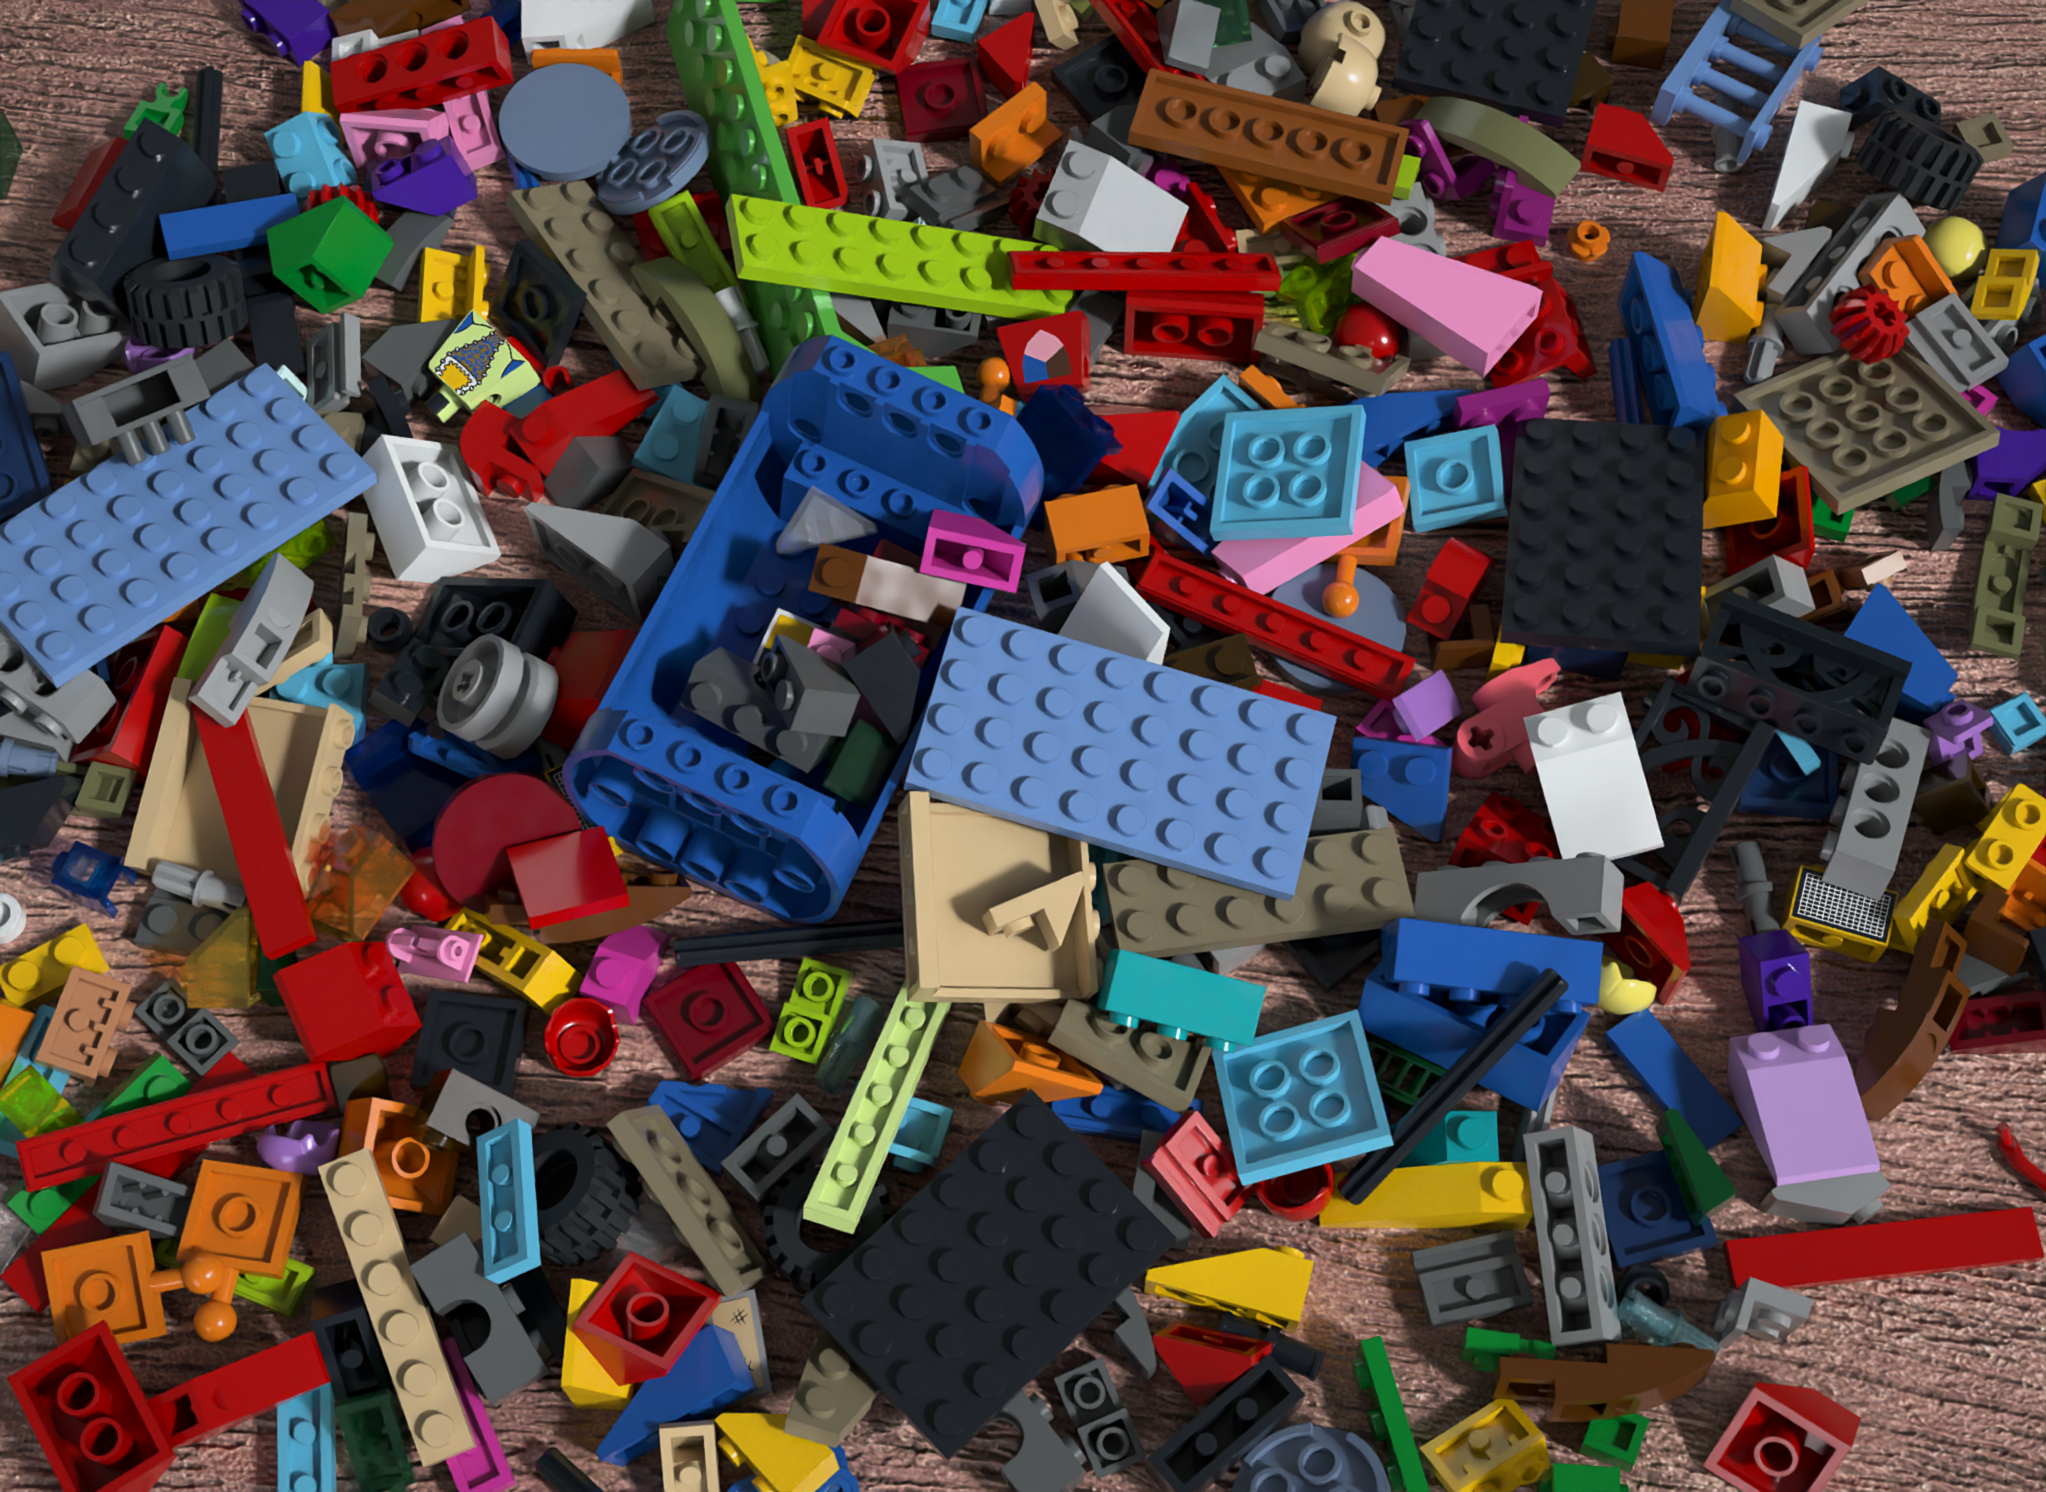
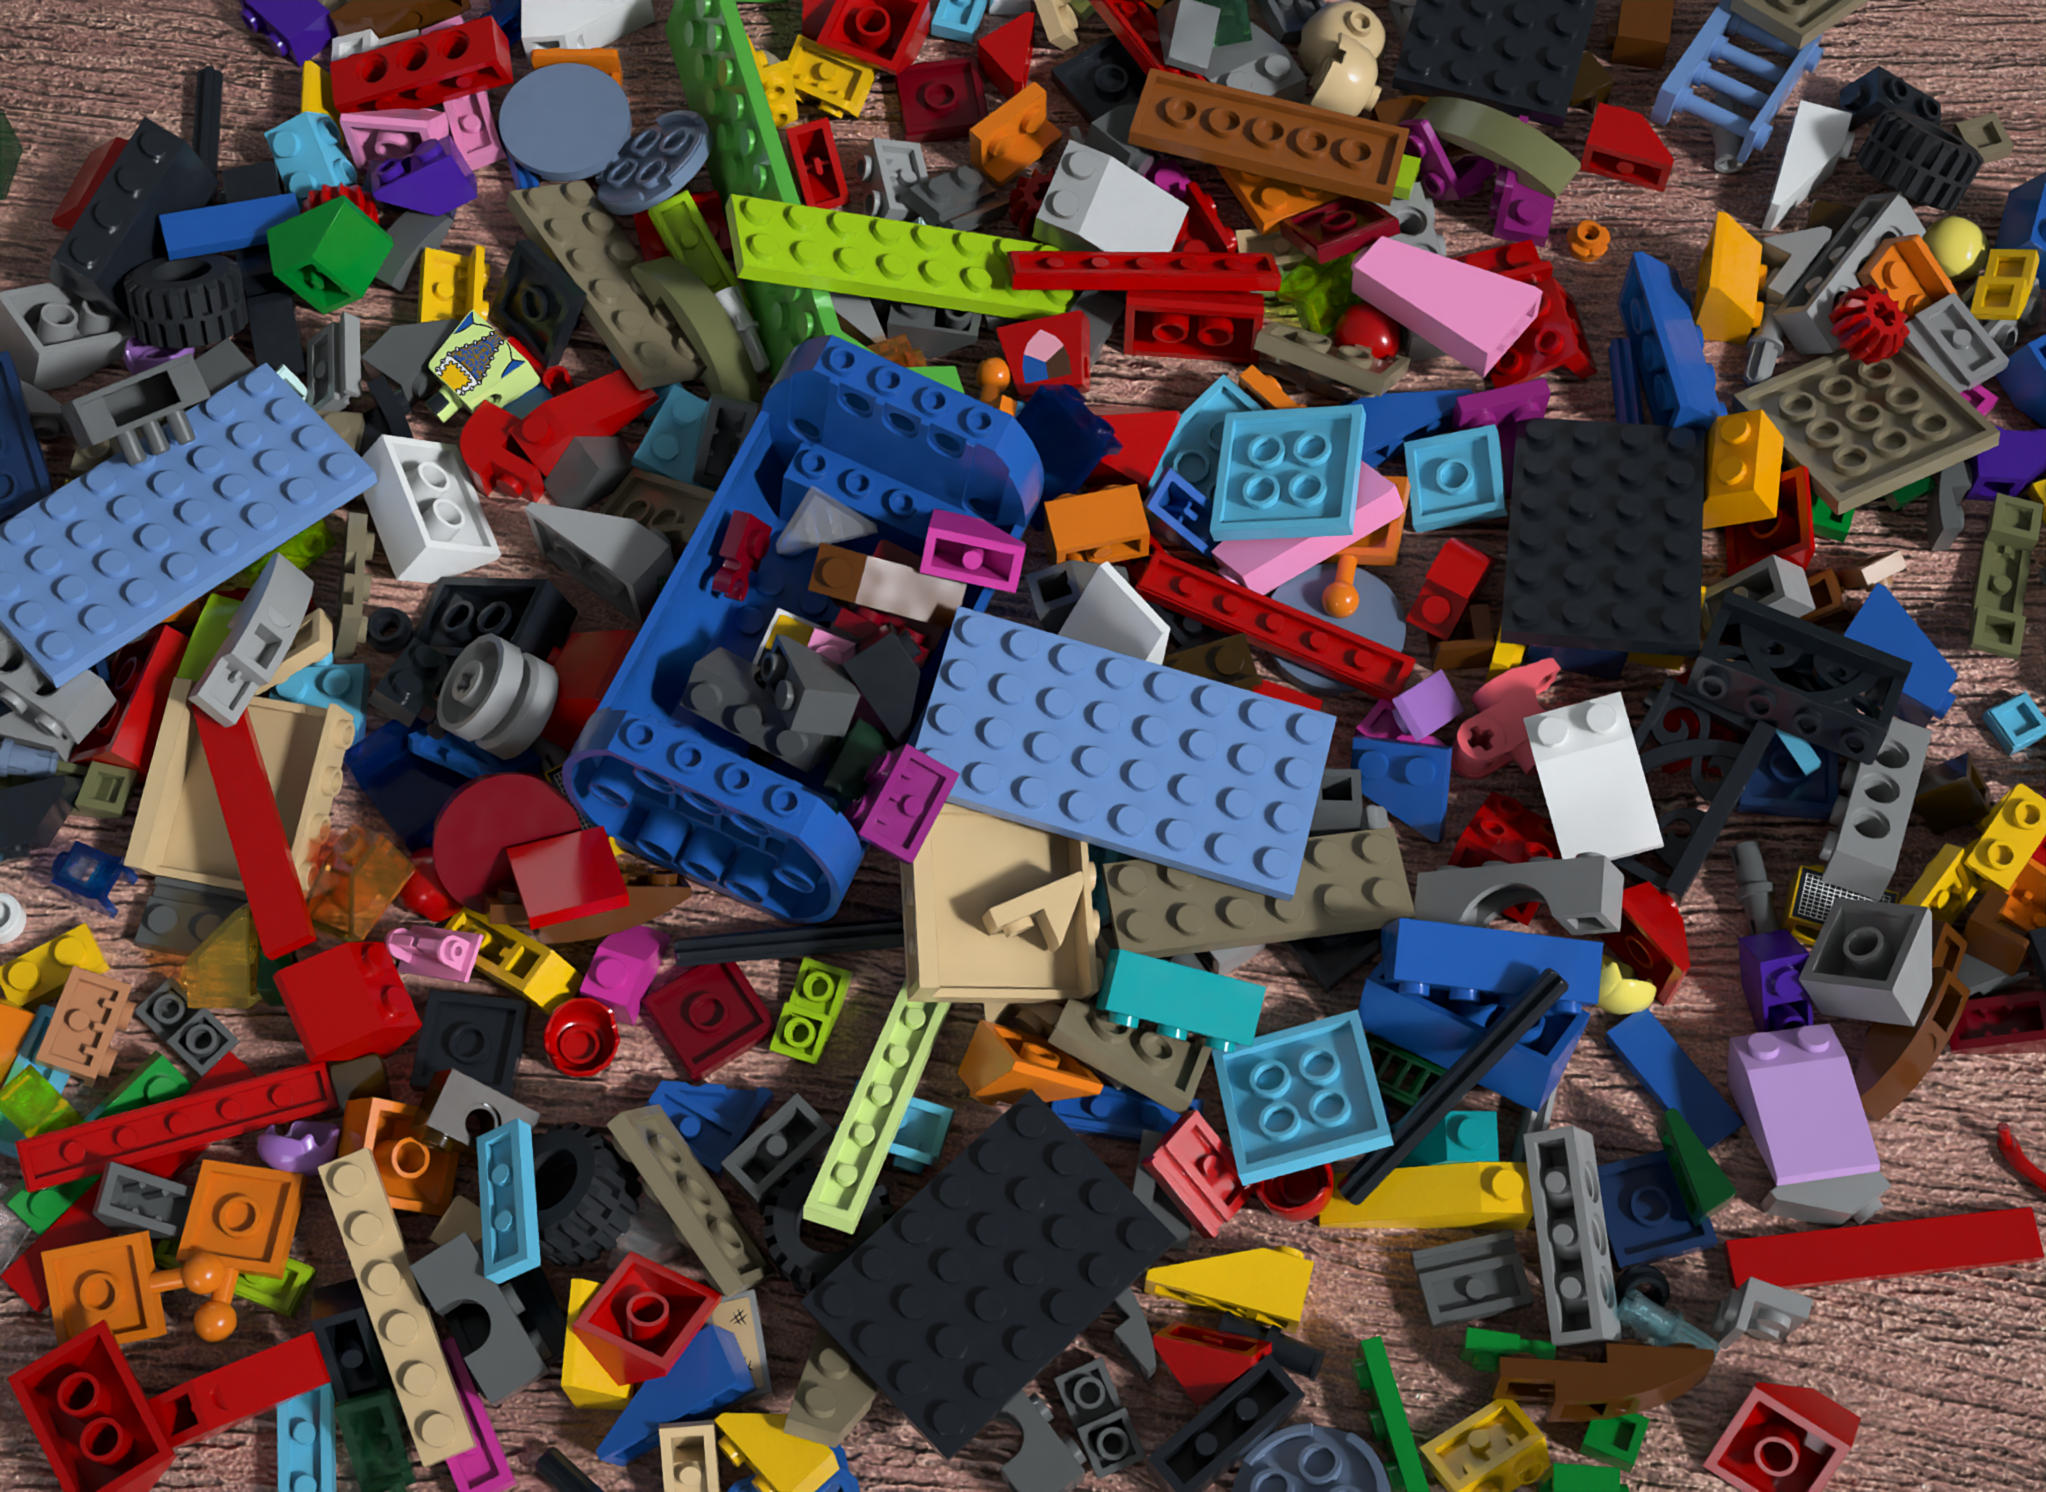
(164, 111): green plate -> none
(200, 887): light grey axle -> none
(743, 549): none -> dark red plate
(848, 1044): clear light blue axle -> none
(901, 801): none -> magenta bracket
(1871, 962): none -> light grey slope
(1957, 731): medium lavender bracket -> none

